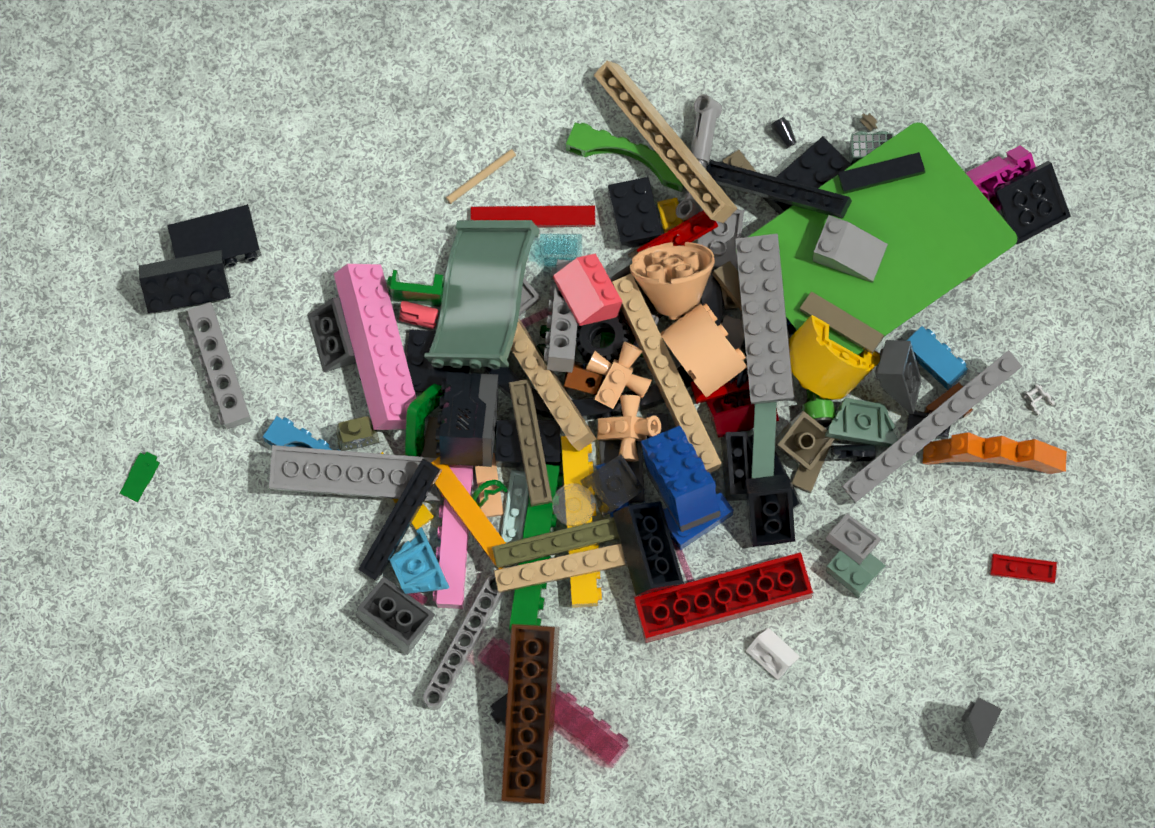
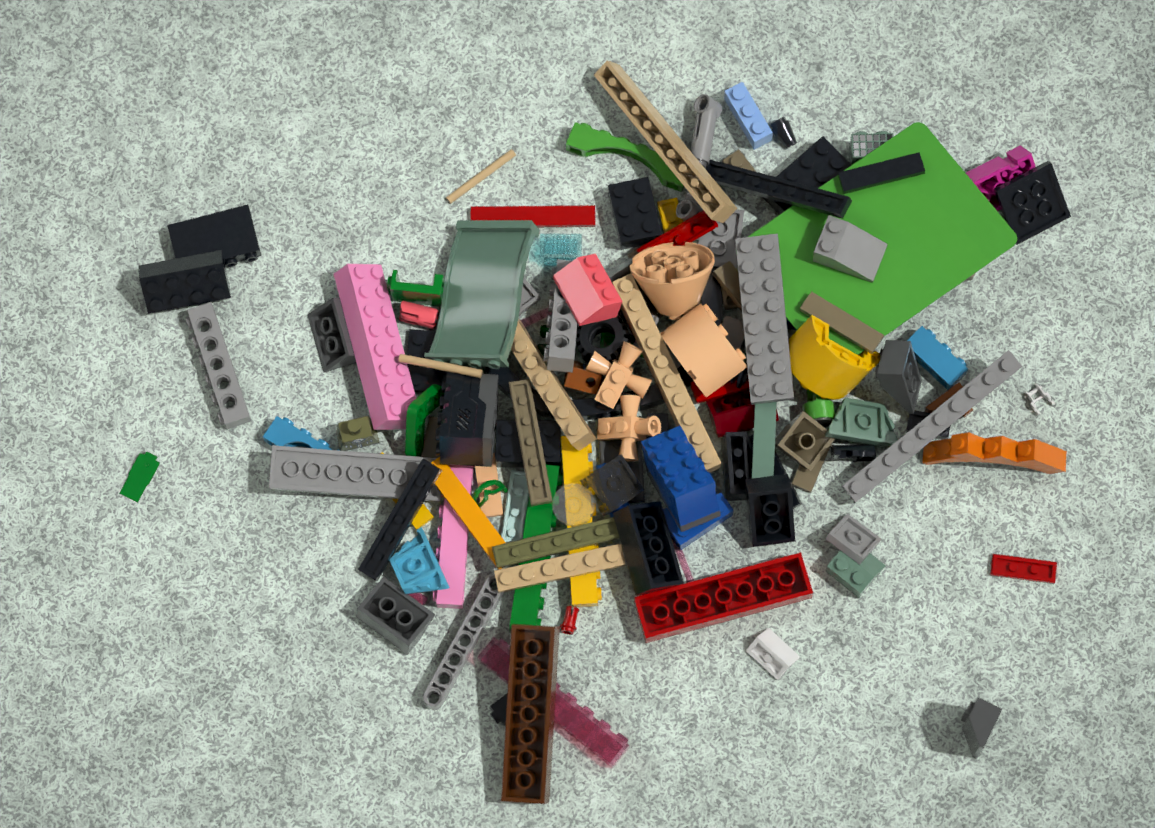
(440, 365): none -> tan bar
(569, 621): none -> red pin
(748, 115): none -> light blue brick
(869, 121): dark tan plate -> none

